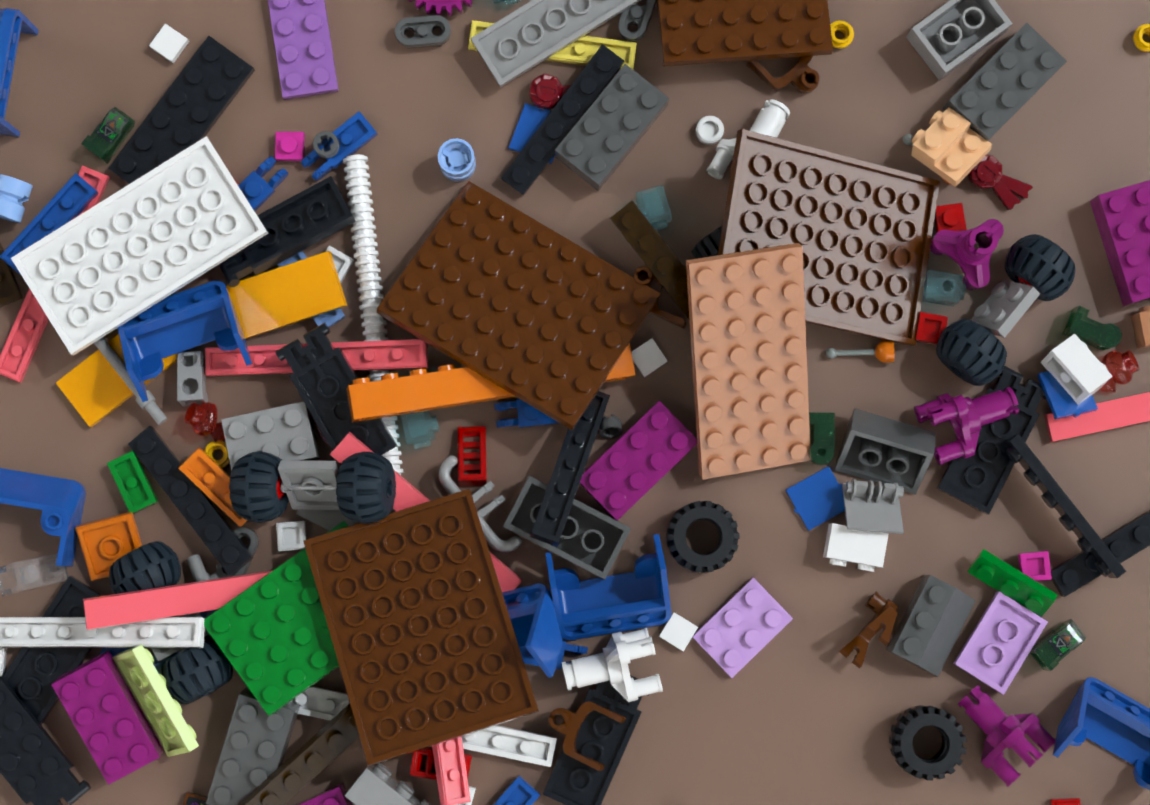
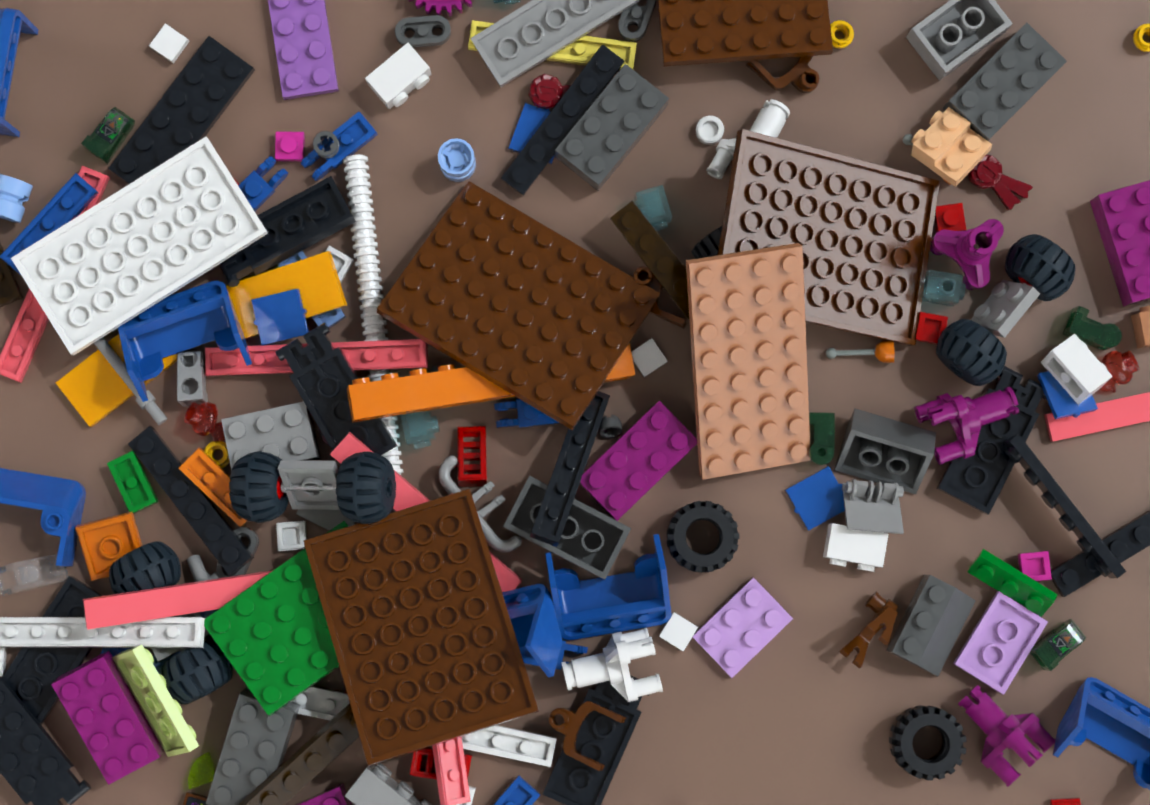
(201, 771): none -> clear neon green tile
(280, 316): none -> blue piece
(399, 76): none -> white brick

